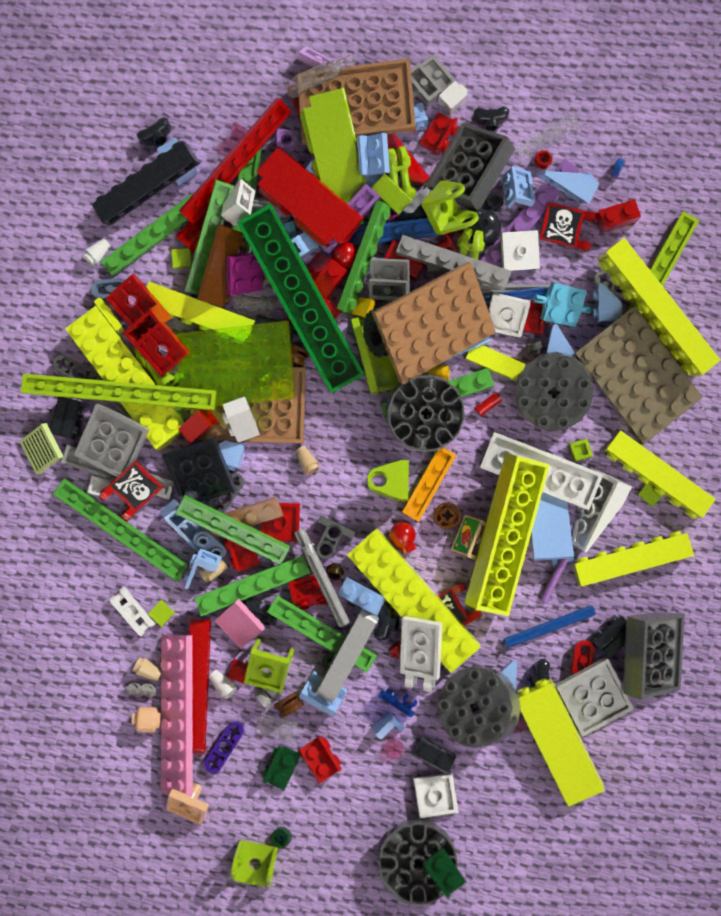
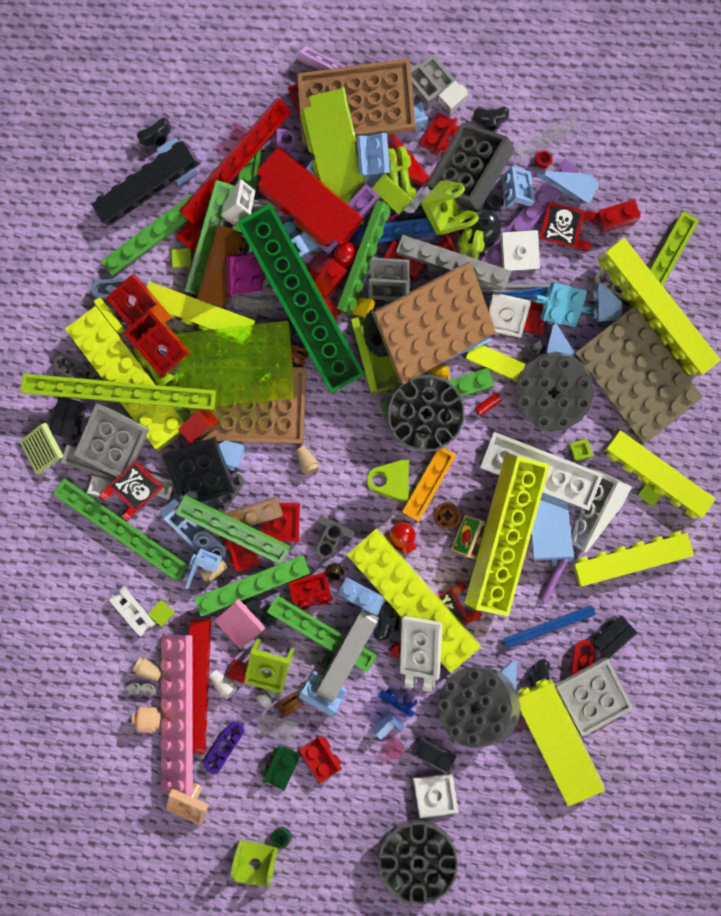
(96, 252): white cone -> none
(241, 419): white brick -> none
(309, 79): clear piece -> none
(321, 577): light grey axle -> none
(444, 872): dark green bracket -> none
(618, 167): blue tile -> none
(653, 654): dark grey slope -> none

